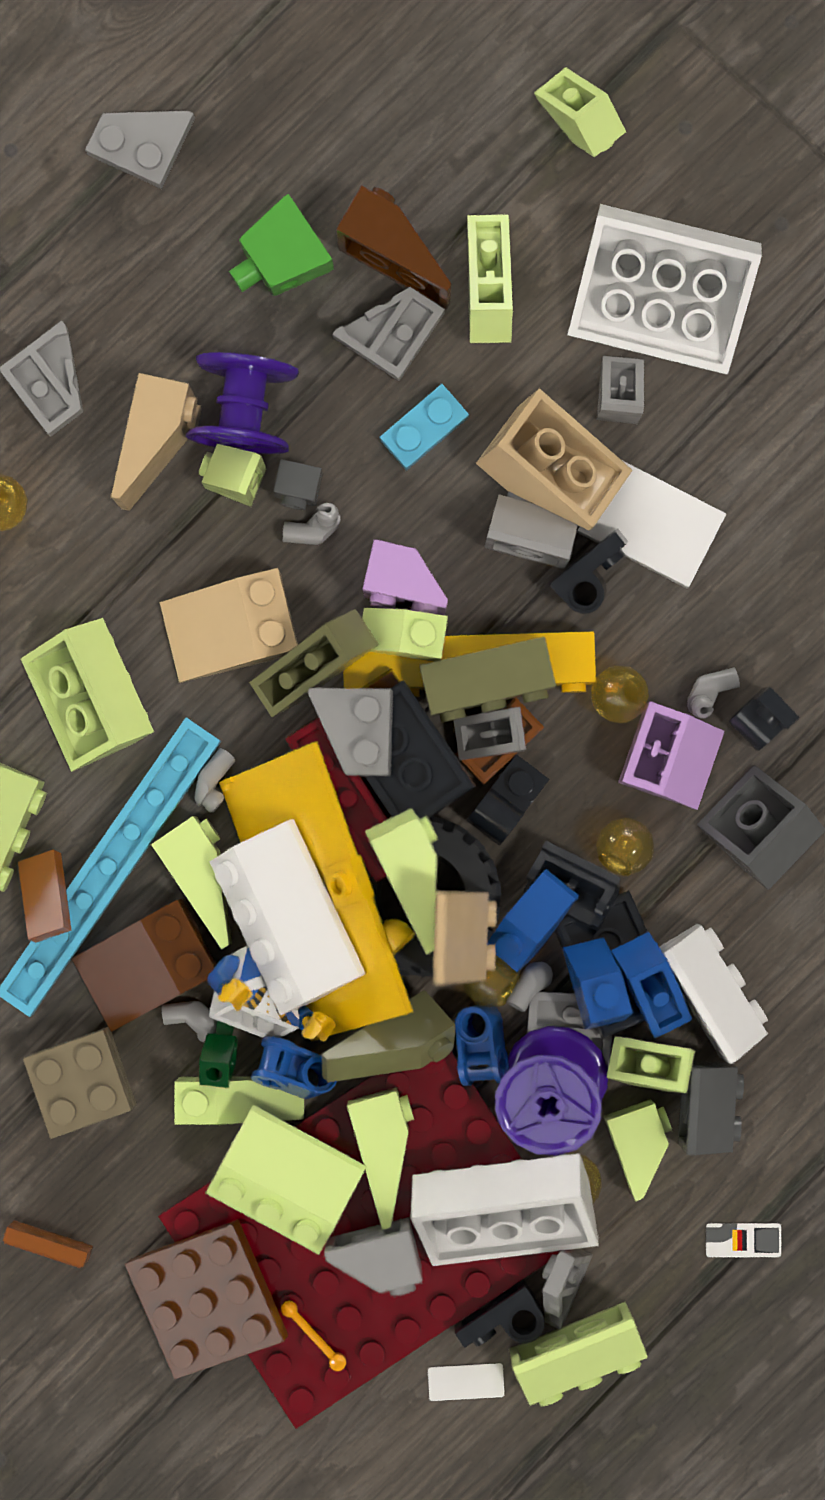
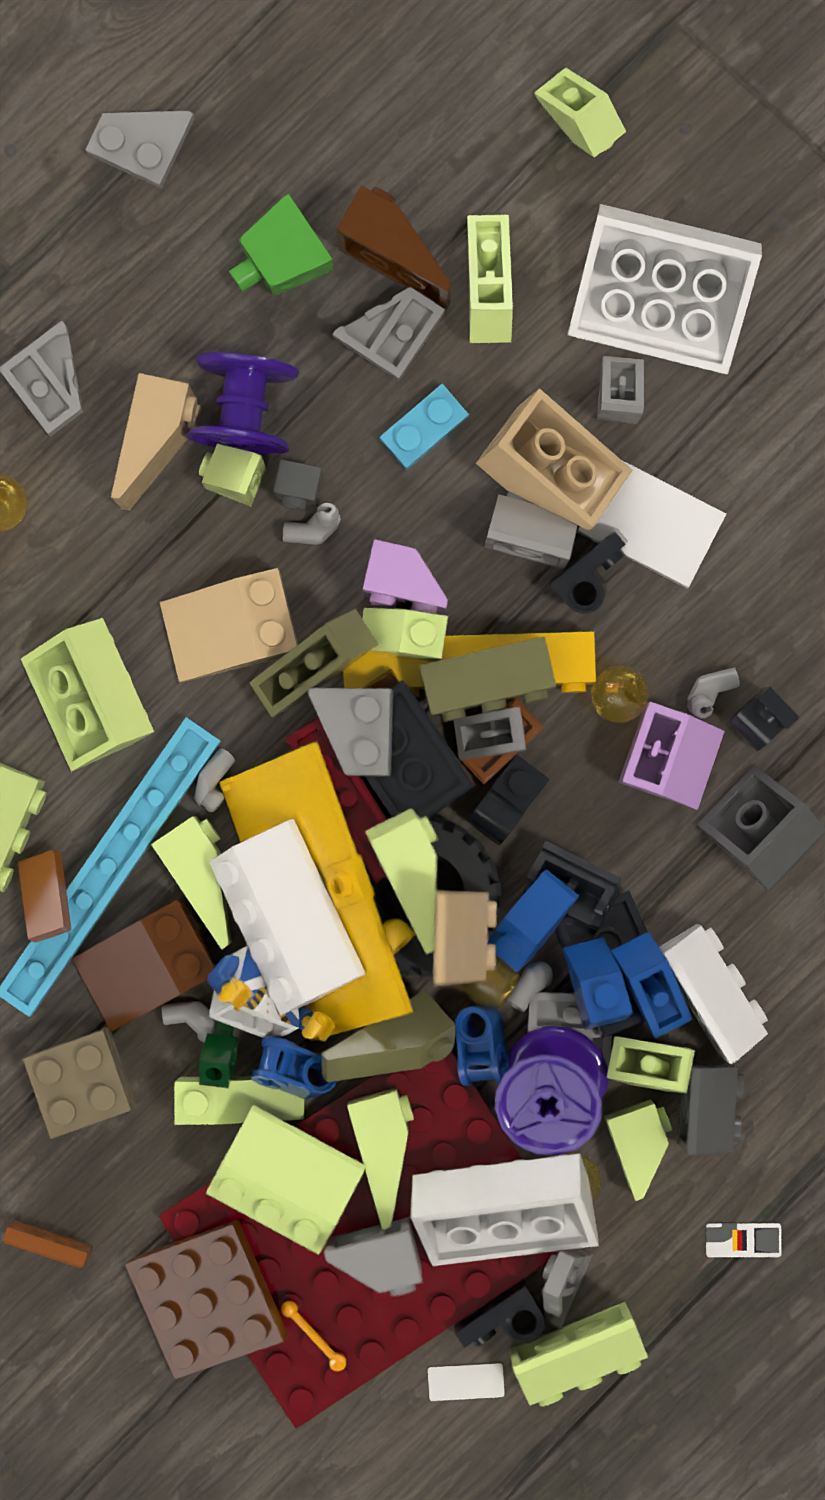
(625, 846): clear yellow piece -> none

